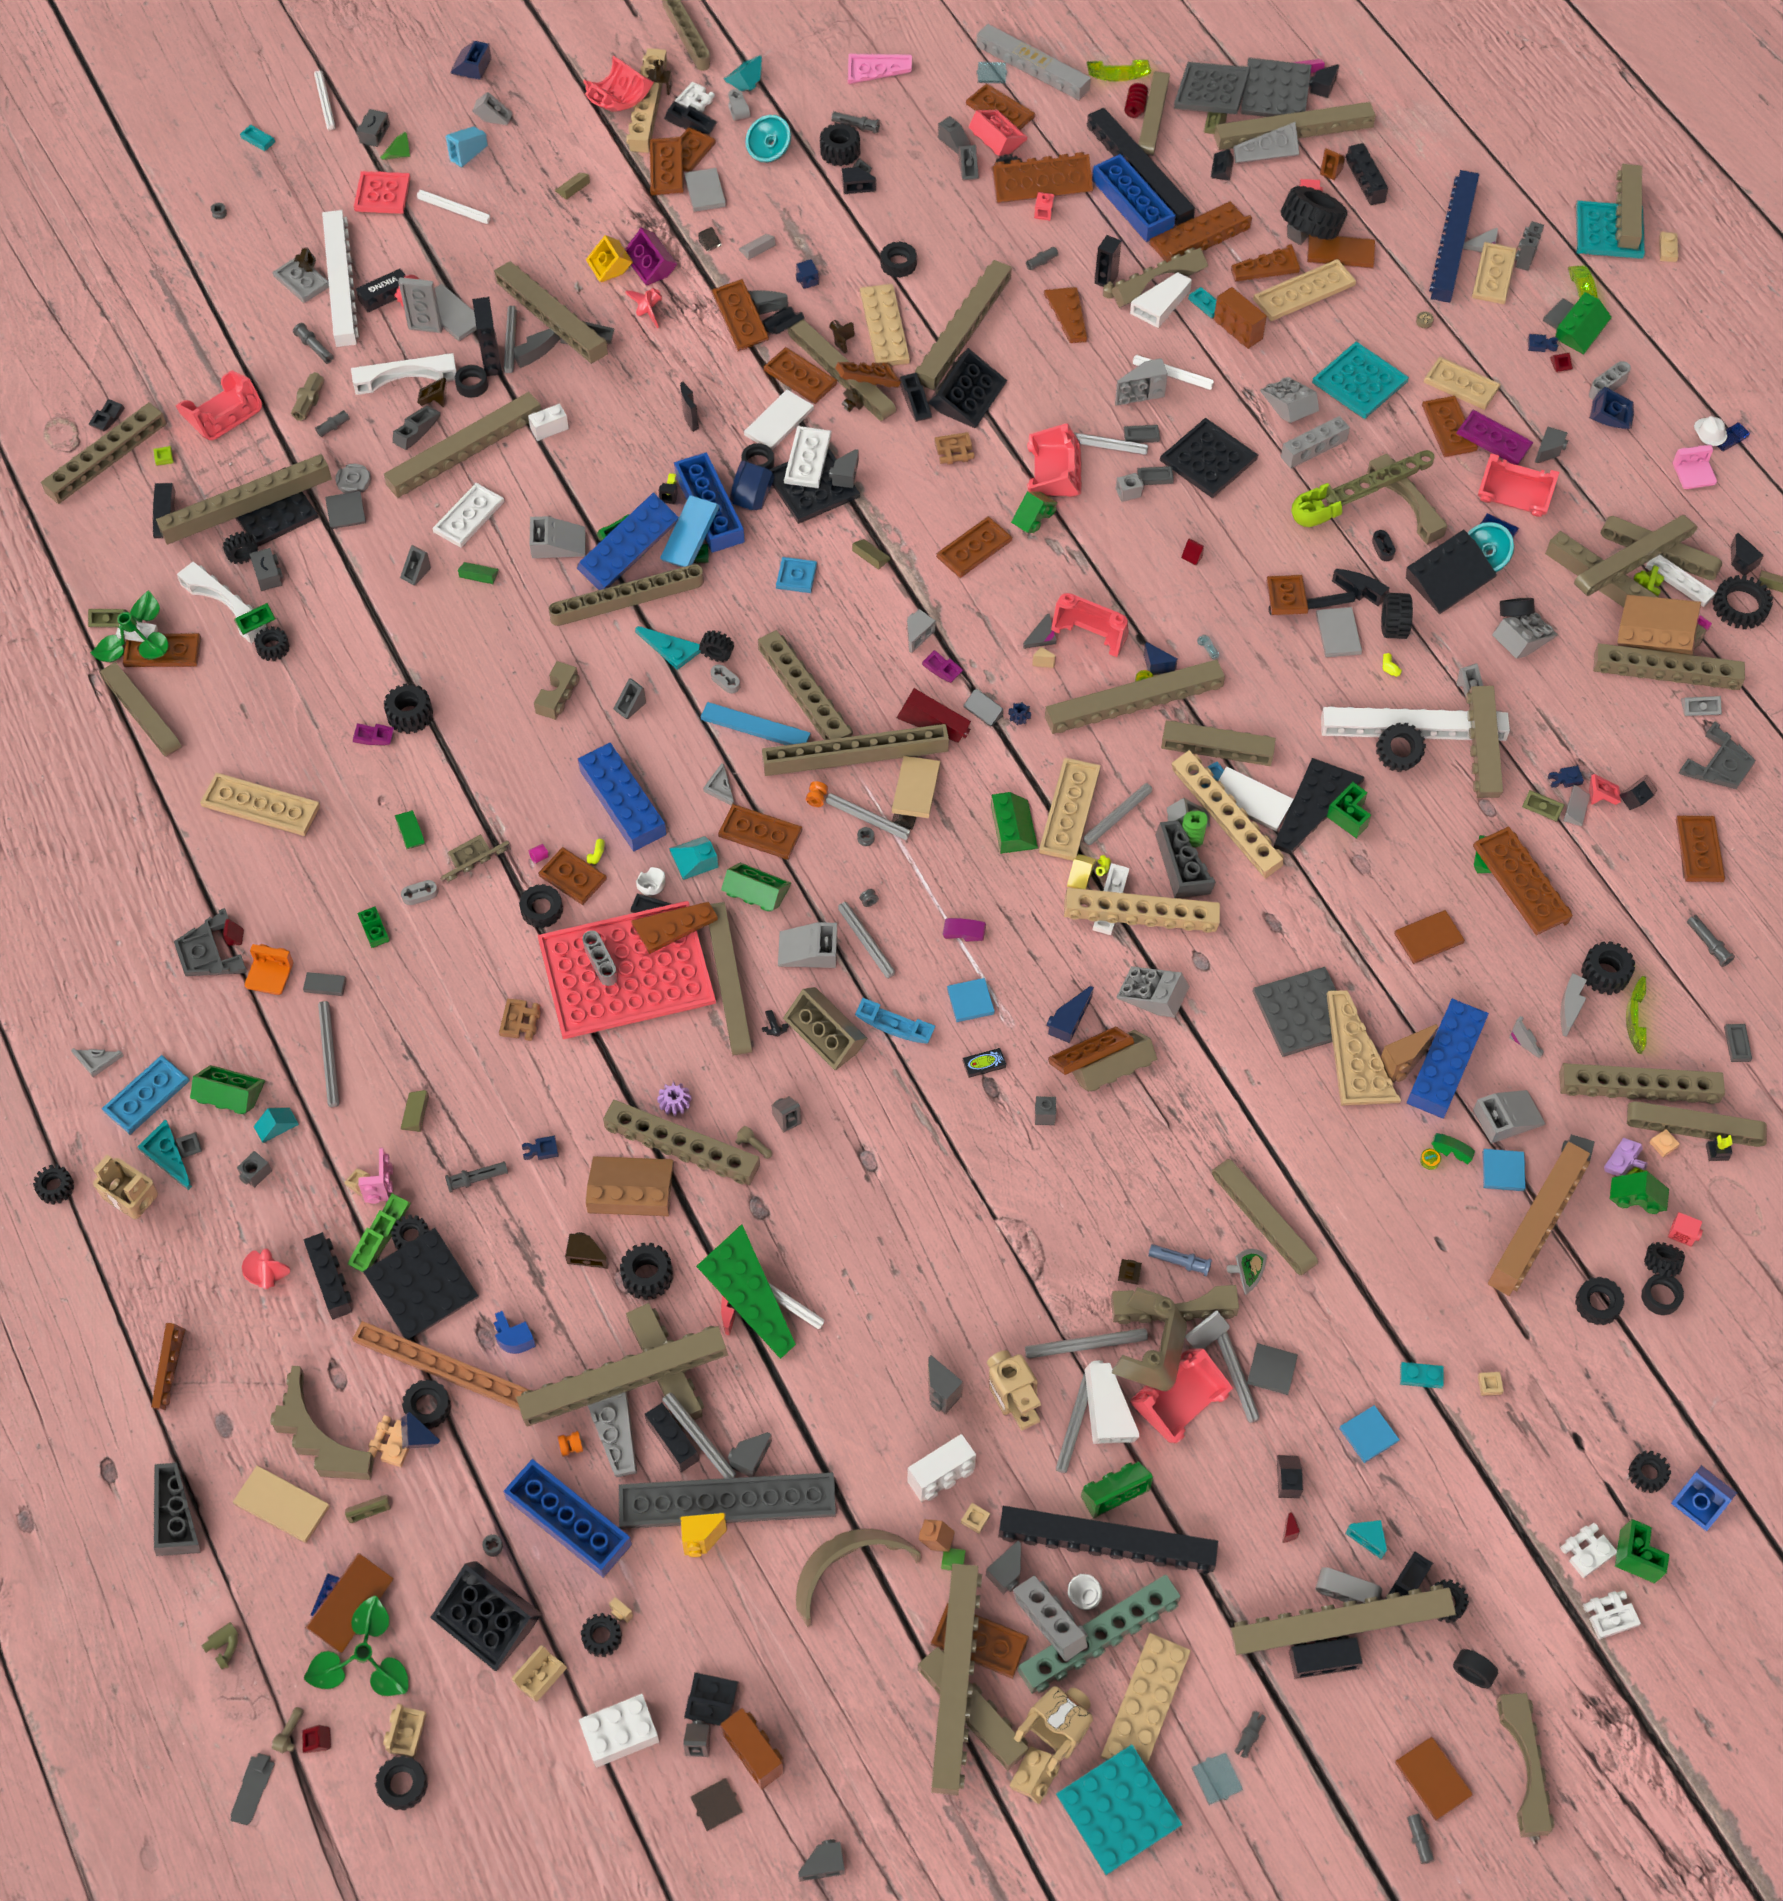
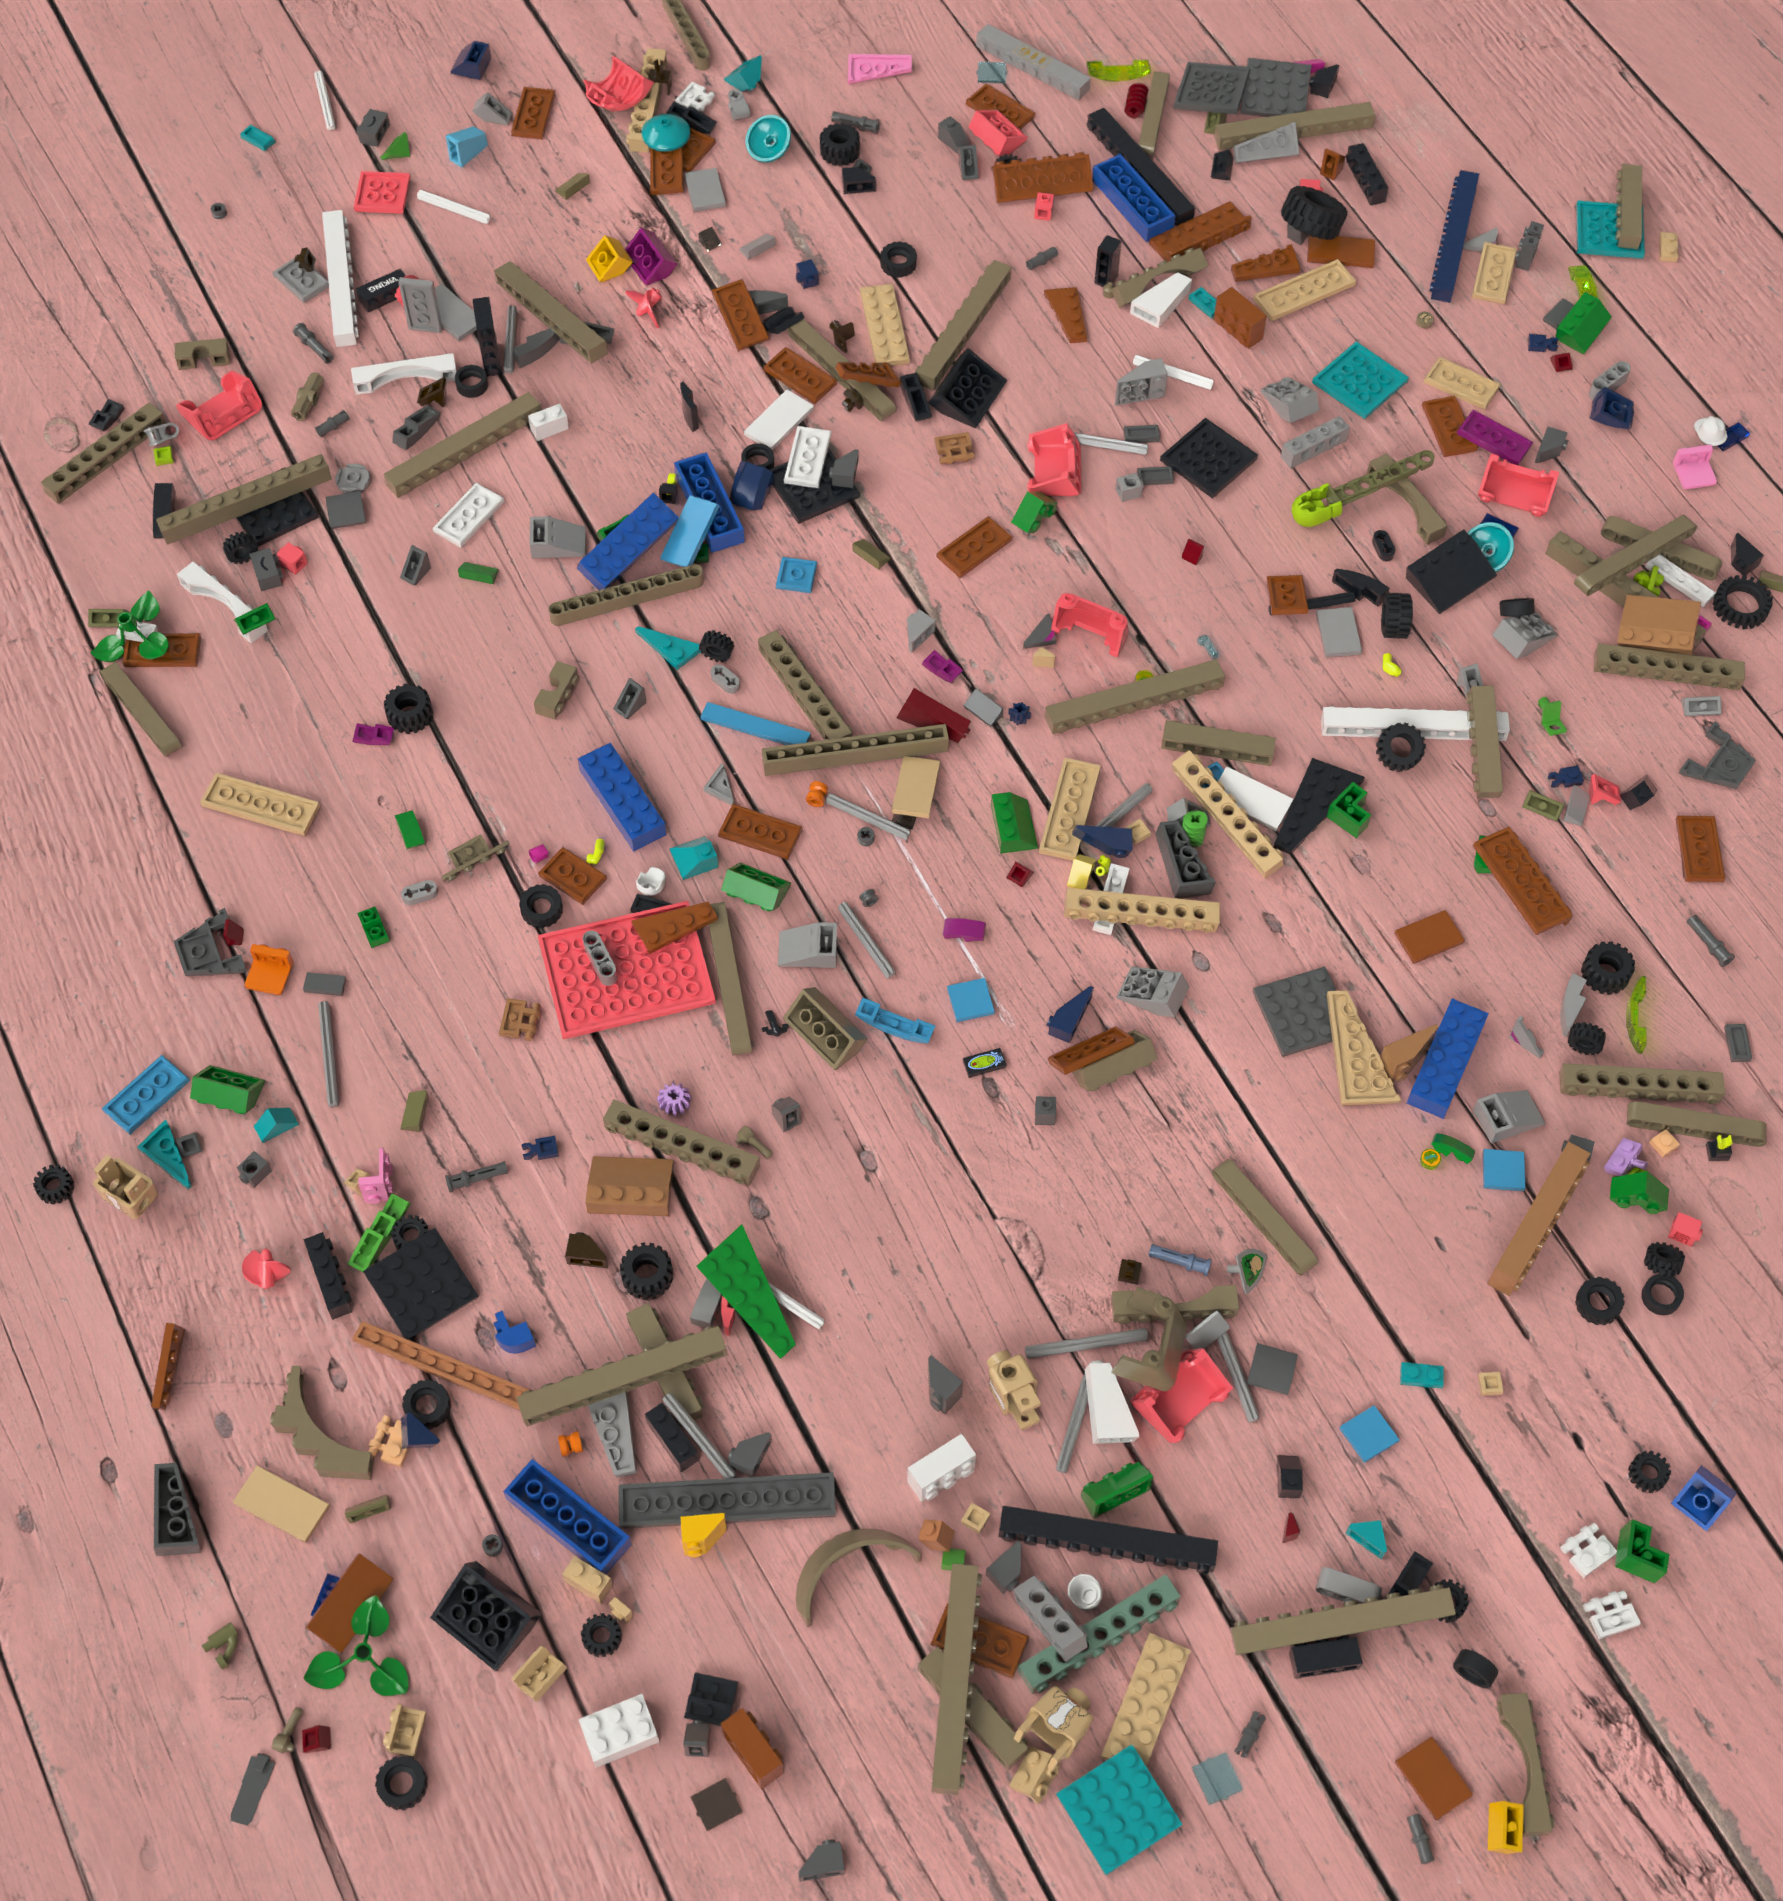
(96, 1060): light grey tile -> none
(160, 433): none -> light grey piece
(189, 352): none -> dark tan arch
(271, 635): black tyre -> none
(292, 558): none -> coral brick
(533, 113): none -> dark orange tile
(587, 1579): none -> tan brick
(665, 132): none -> teal dish
(706, 1306): none -> light grey slope
(1019, 874): none -> dark red slope
(1106, 839): none -> dark blue slope
(1139, 831): none -> tan plate
(1158, 660): dark blue slope -> none
(1505, 1827): none -> yellow brick
(1551, 716): none -> bright green bracket
(1586, 1038): none -> black tyre

